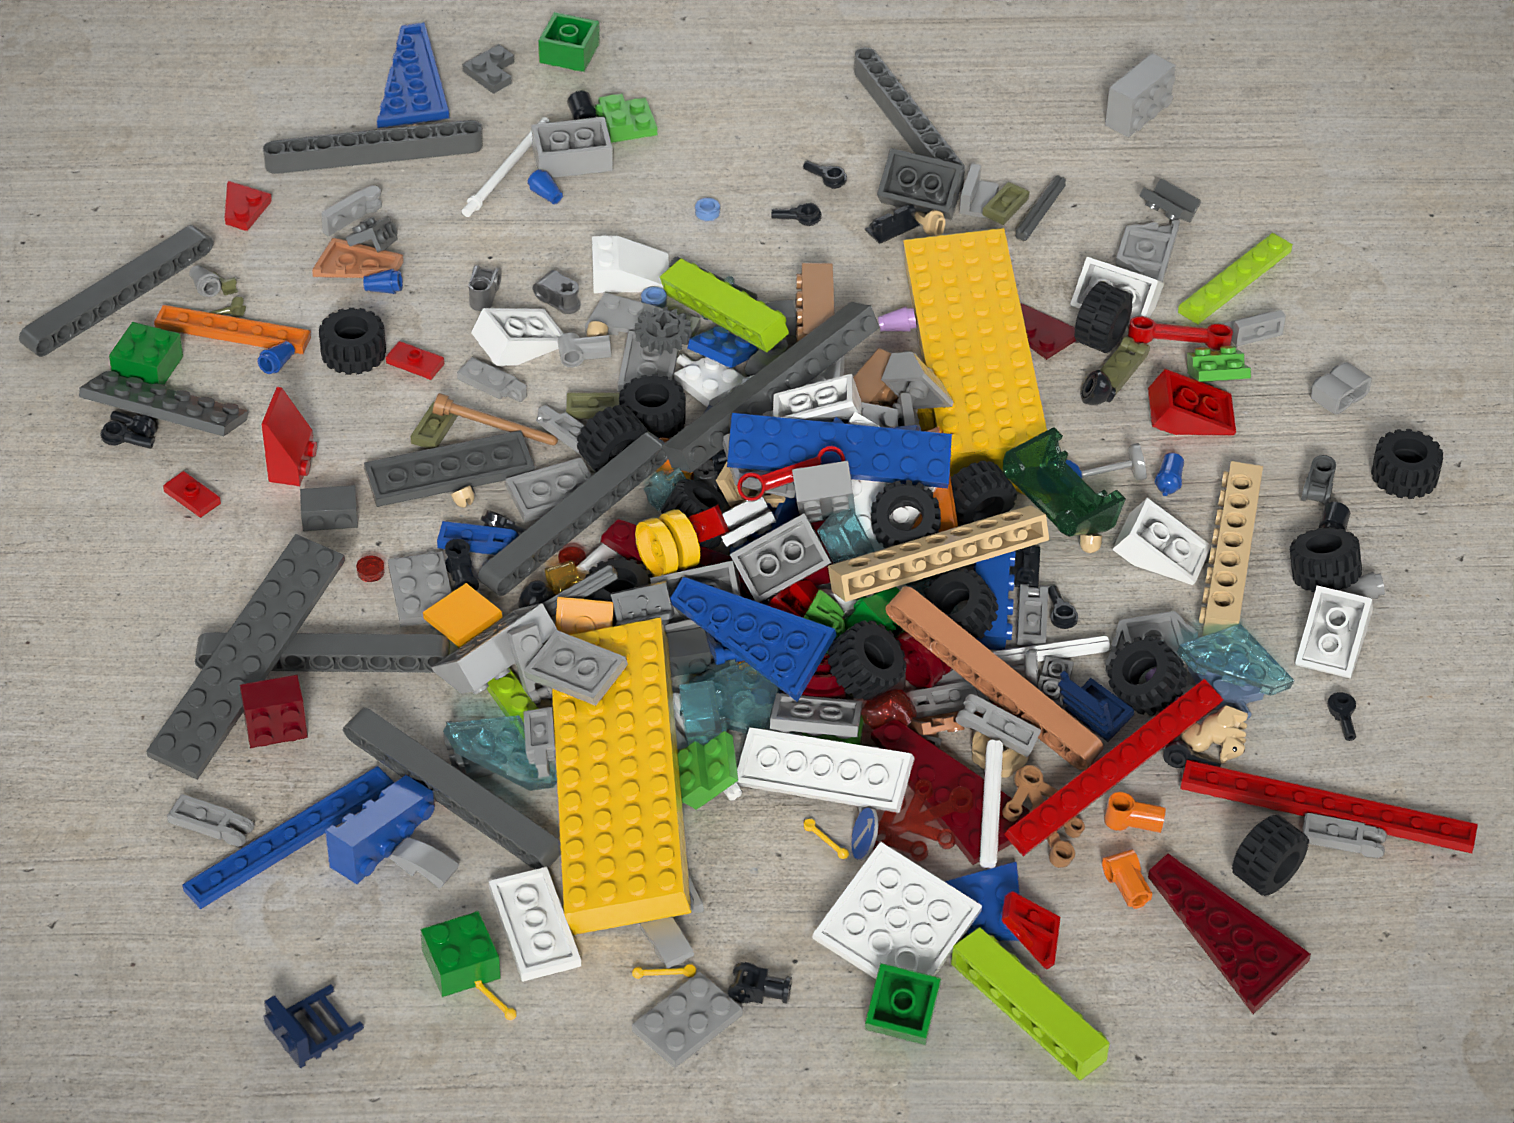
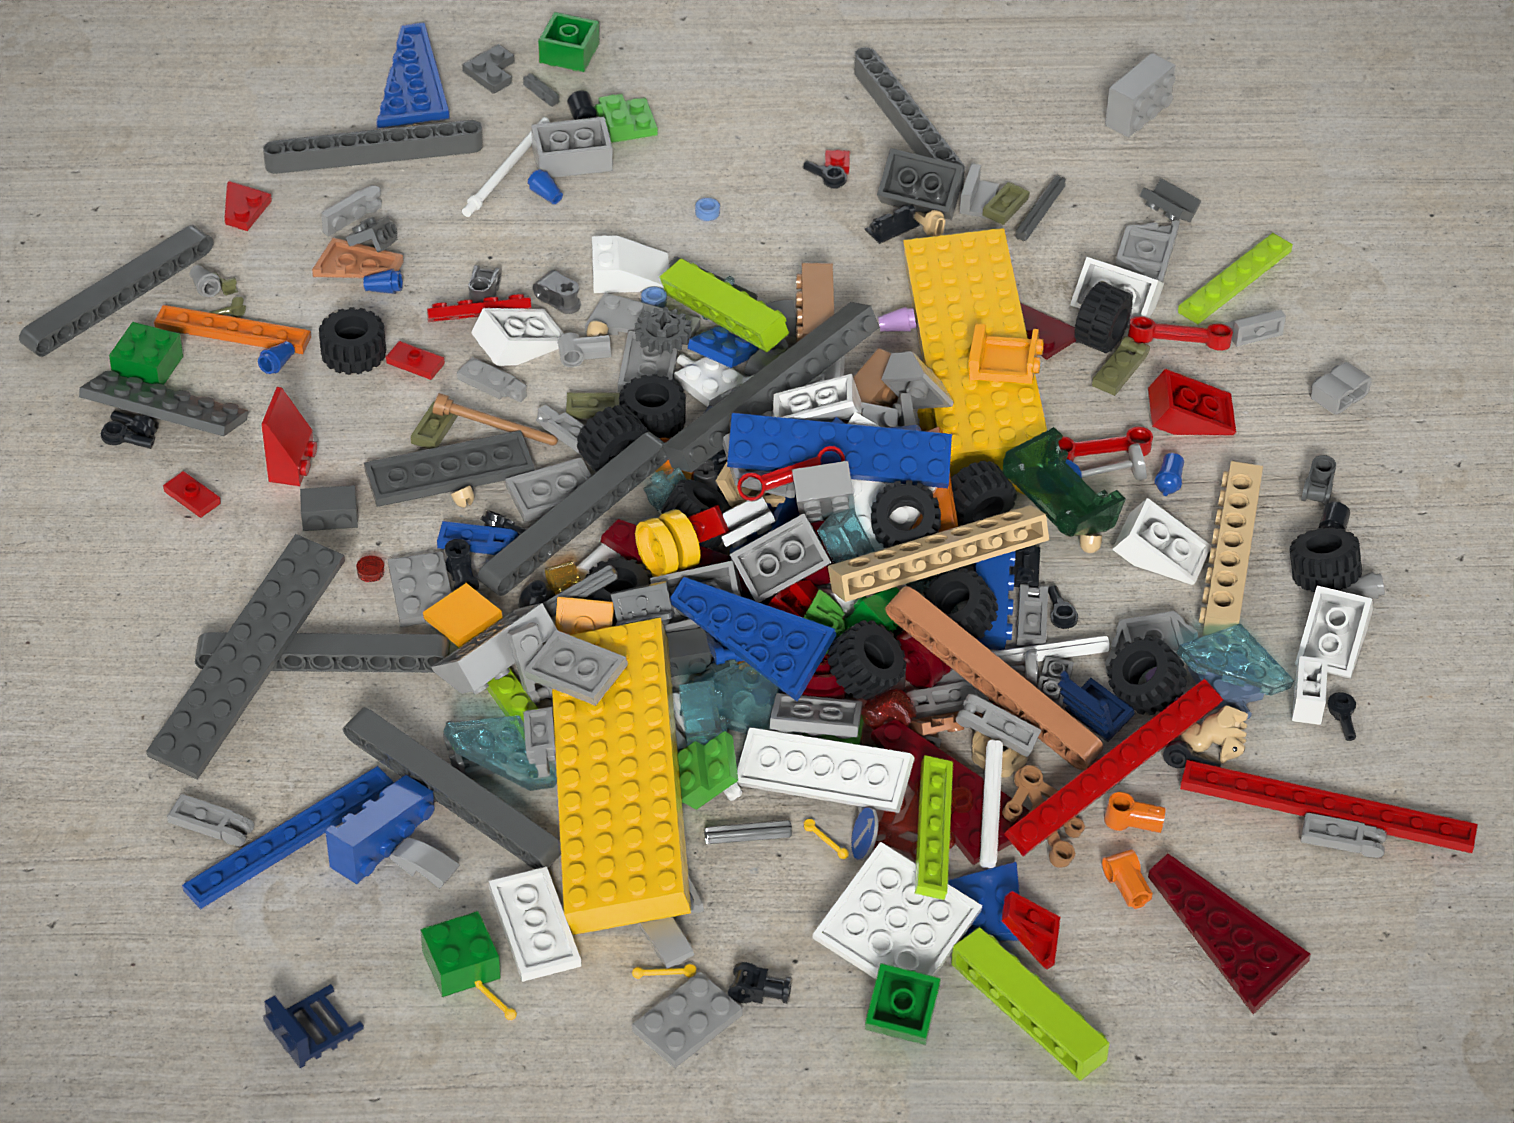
(273, 711): dark red brick -> none
(468, 309): none -> red plate
(541, 90): none -> dark grey axle
(572, 553): clear red tile -> none
(748, 832): none -> axle
(806, 214): black plate -> none
(838, 158): none -> plate
(934, 828): none -> lime plate
(1004, 358): none -> light orange panel
(1097, 389): black brick -> none
(1109, 444): none -> red piece
(1217, 365): bright green plate -> none
(1270, 855): black tyre -> none
(1310, 690): none -> white brick
(1407, 463): black tyre -> none

